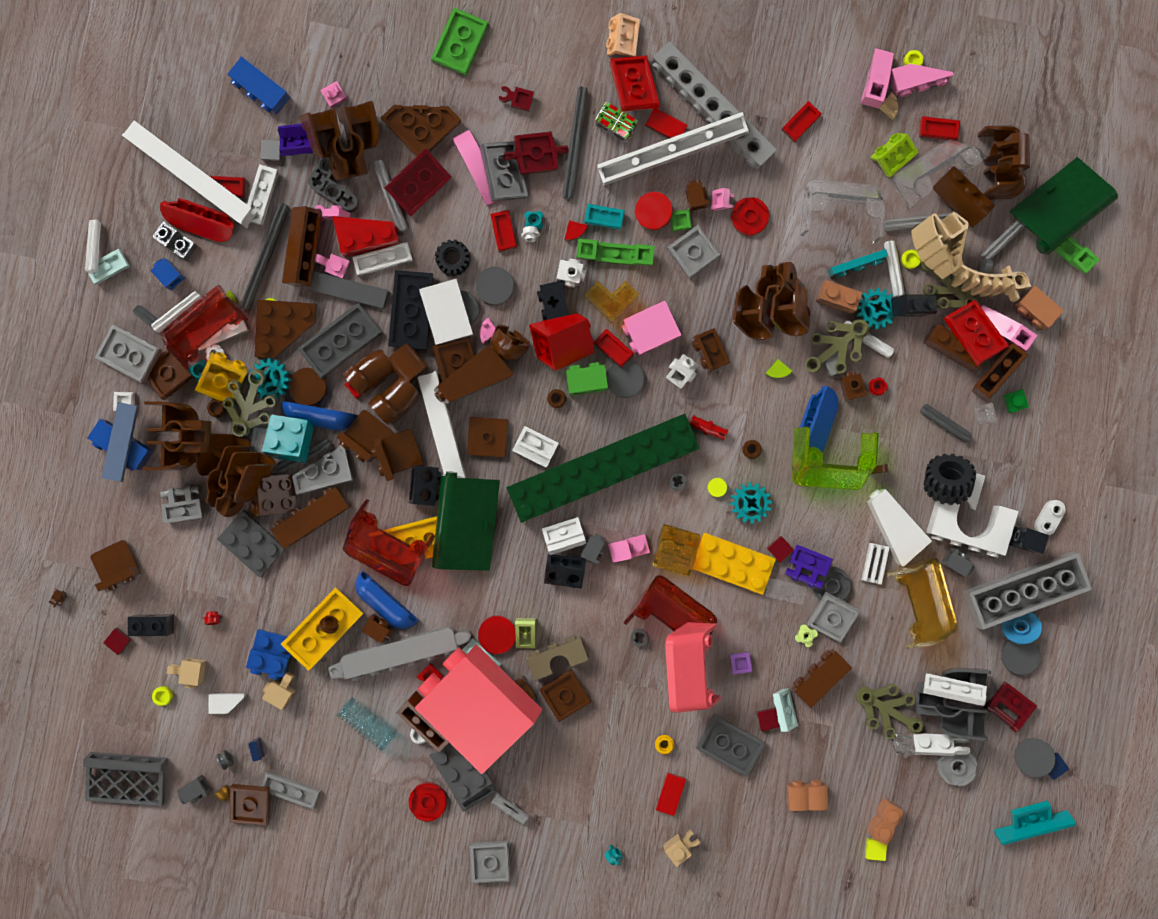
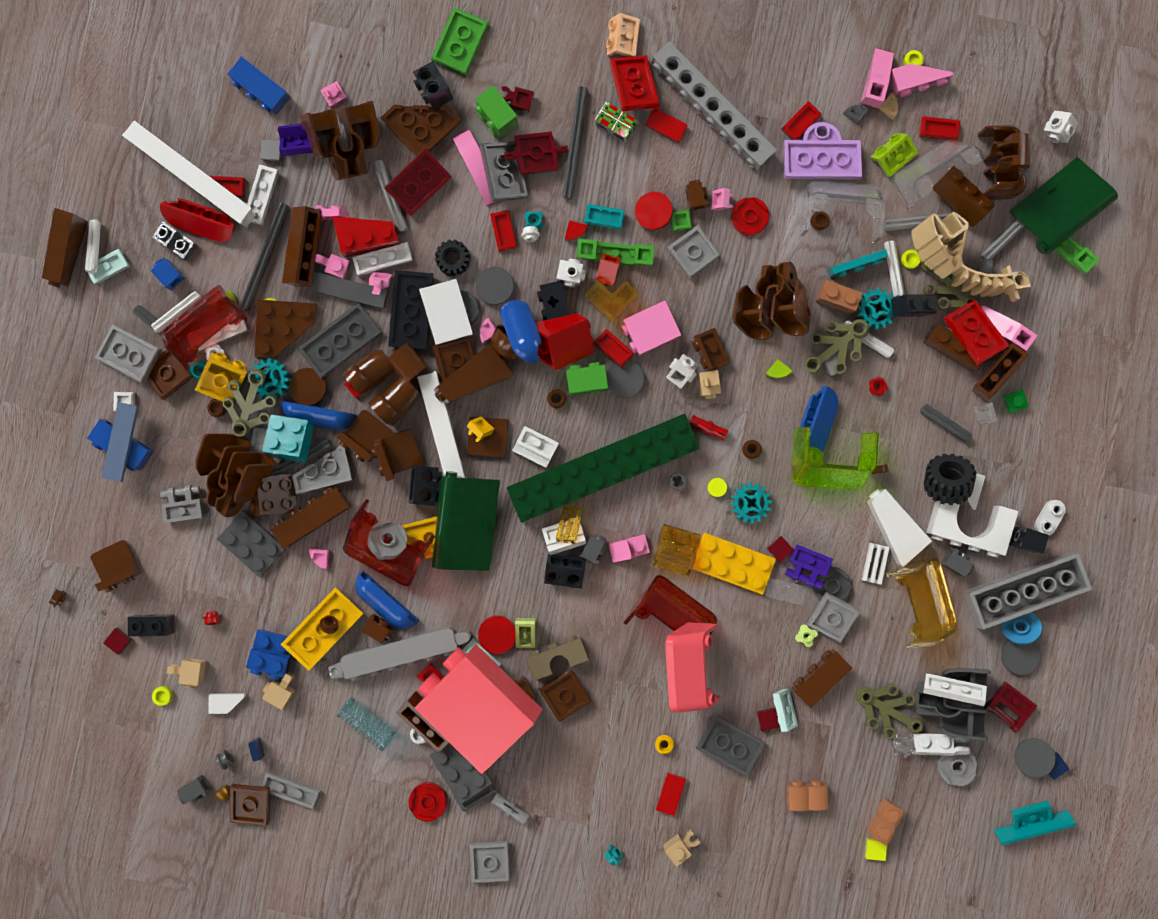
(63, 247): none -> reddish brown slope
(125, 763): dark grey fence -> none
(193, 436): reddish brown piece -> none
(320, 557): none -> bright pink tile
(327, 184): dark grey beam -> none
(380, 281): none -> bright pink plate
(384, 550): none -> light grey plate
(433, 86): none -> black brick
(480, 428): none -> yellow tile
(496, 112): none -> bright green brick
(521, 329): none -> blue brick
(559, 537): none -> clear yellow tile
(607, 269): none -> brick
(645, 637): dark grey bush -> none
(673, 149): white tile -> none
(709, 384): none -> tan brick
(740, 663): medium lavender plate -> none
(819, 221): none -> reddish brown plate
(822, 156): none -> lavender plate
(850, 392): reddish brown brick -> none
(856, 112): none -> dark grey tile
(1038, 308): nougat brick -> none
(1060, 127): none -> white brick

